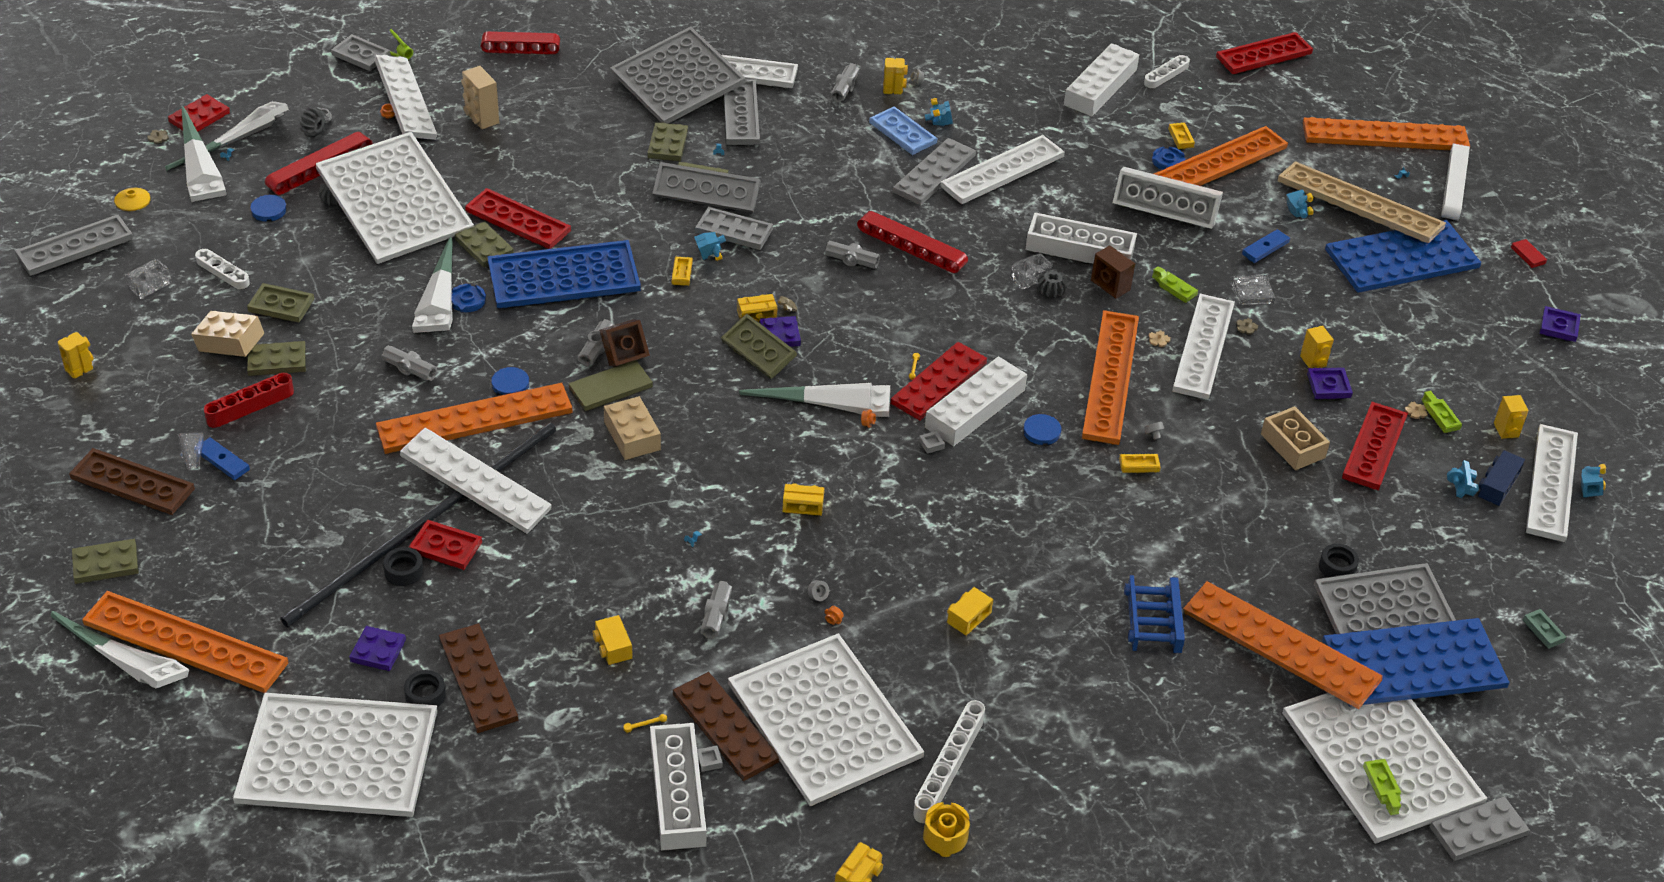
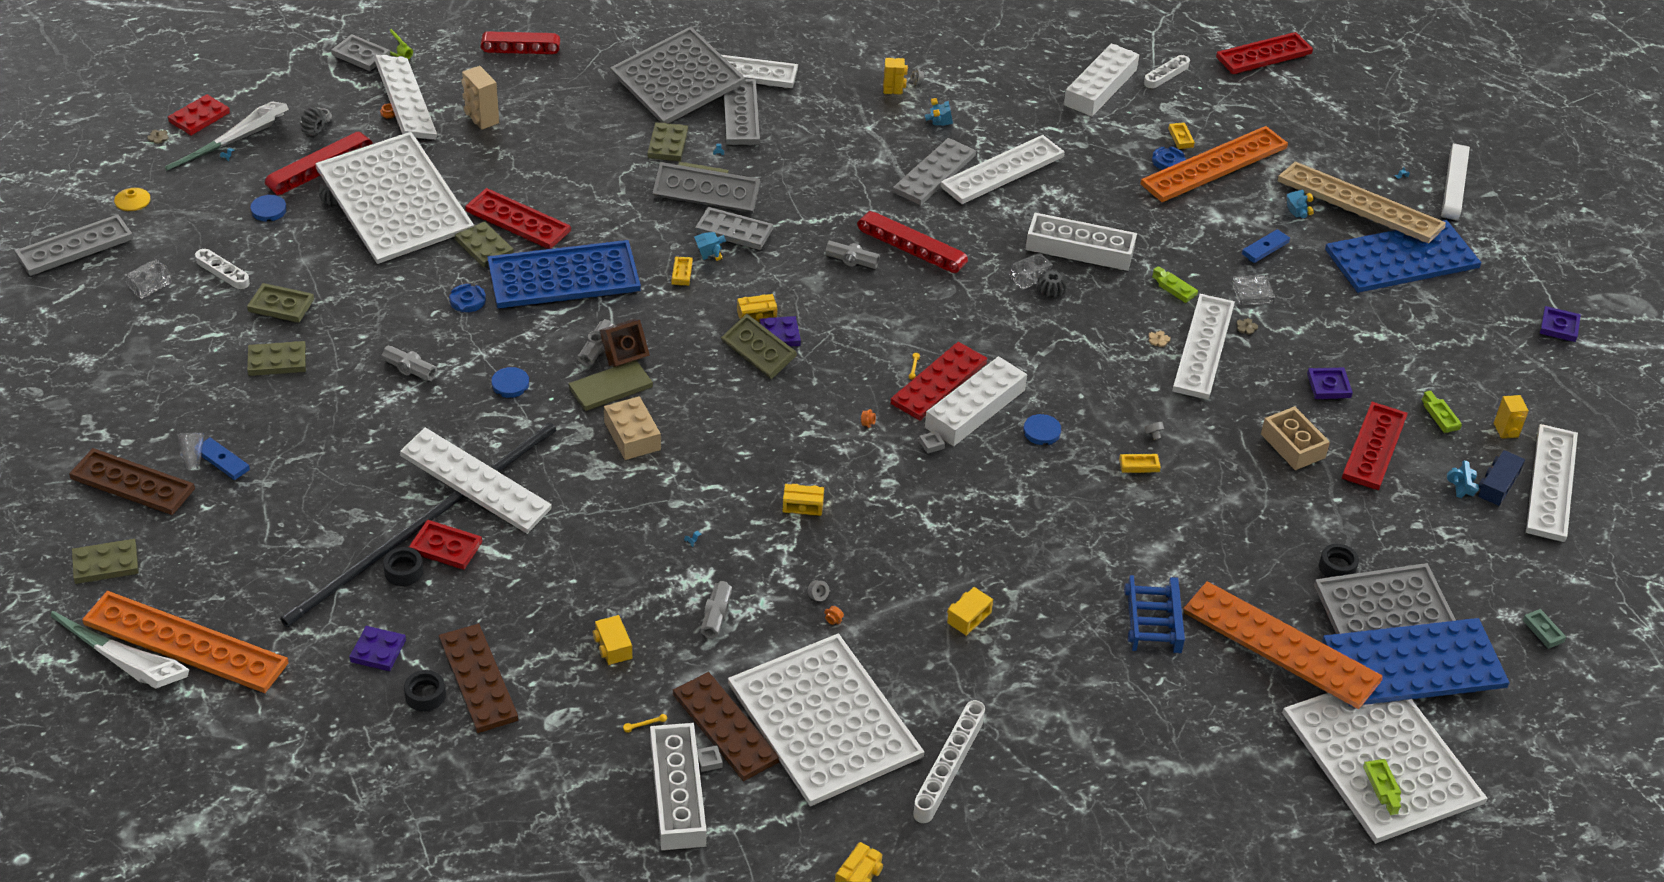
(75, 354): yellow brick -> none
(201, 172): white plate -> none
(228, 333): tan brick -> none
(248, 400): red beam -> none
(336, 754): white plate -> none
(435, 306): white plate -> none
(477, 416): orange plate -> none
(788, 304): dark tan plant -> none
(845, 82): light grey piece -> none
(846, 397): white plate -> none
(903, 130): light blue tile -> none
(946, 828): yellow brick -> none
(1110, 378): orange plate -> none
(1112, 271): reddish brown brick -> none
(1167, 197): white brick -> none
(1316, 347): yellow brick -> none
(1383, 133): orange plate -> none
(1416, 410): tan plant -> none
(1479, 828): light grey plate -> none
(1528, 253): red tile -> none
(1591, 482): dark azure piece -> none

